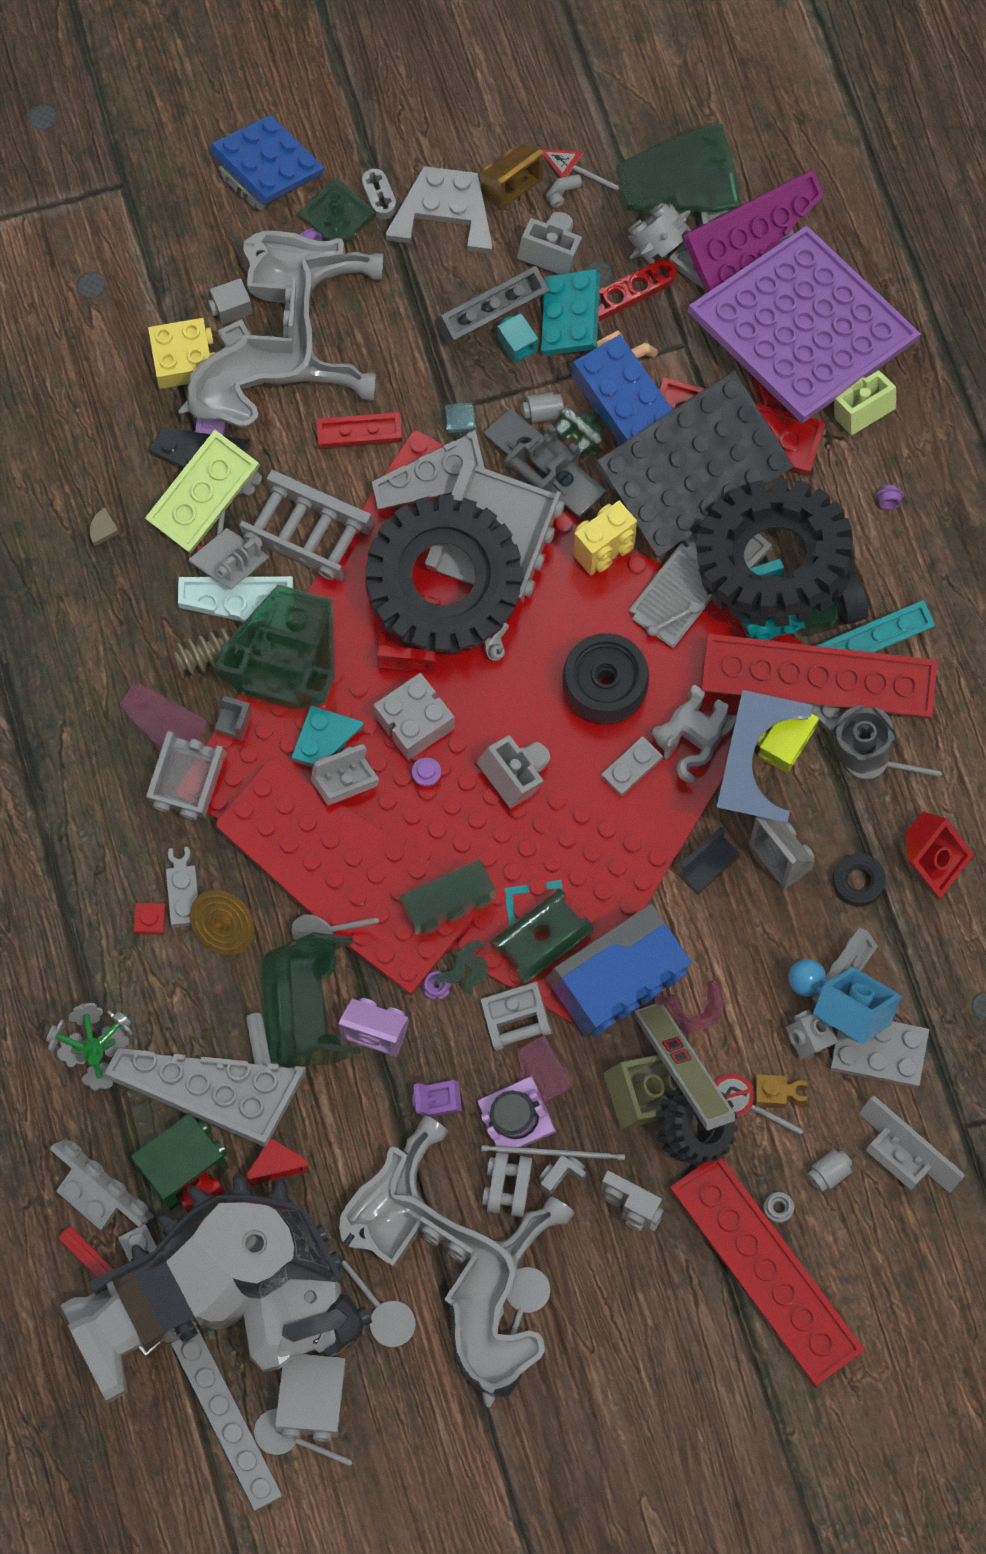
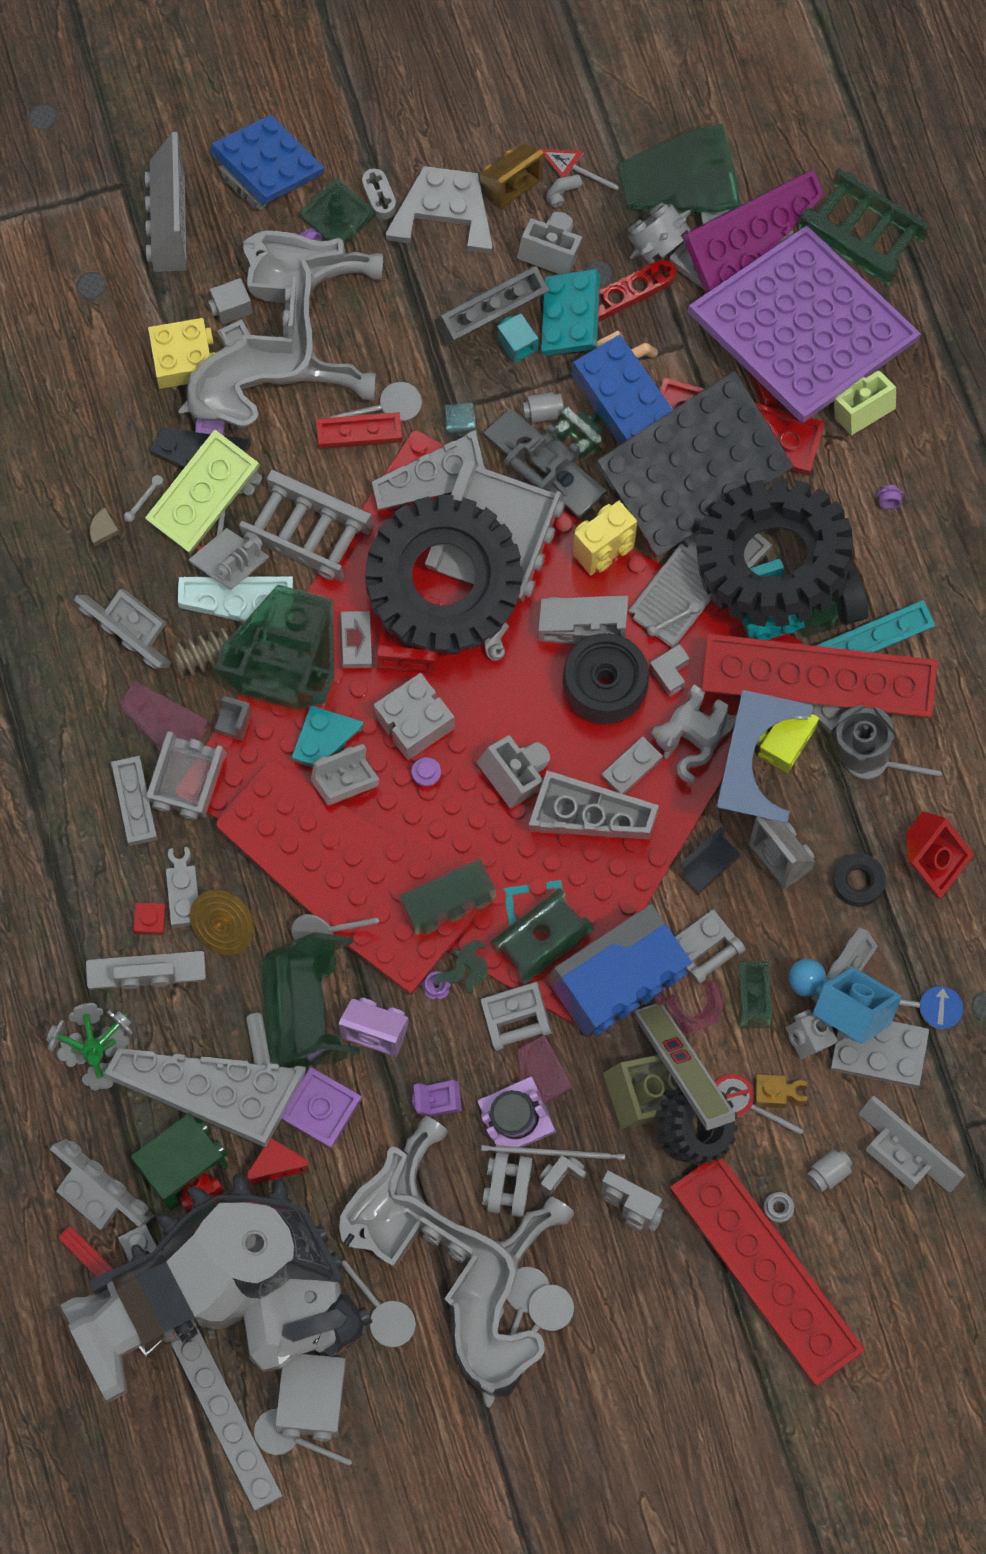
(131, 622): none -> light grey bracket
(133, 800): none -> light grey plate
(146, 970): none -> light grey bracket
(157, 481): none -> light grey hinge
(167, 208): none -> light grey slope
(321, 1108): none -> medium lavender plate
(356, 639): none -> light grey tile
(395, 398): none -> light grey piece
(550, 1308): none -> light grey piece
(578, 618): none -> light grey wedge
(587, 809): none -> light grey wedge
(666, 669): none -> light grey piece
(703, 937): none -> light grey plate
(754, 994): none -> clear green brick
(861, 251): none -> clear green fence
(938, 1007): none -> blue piece

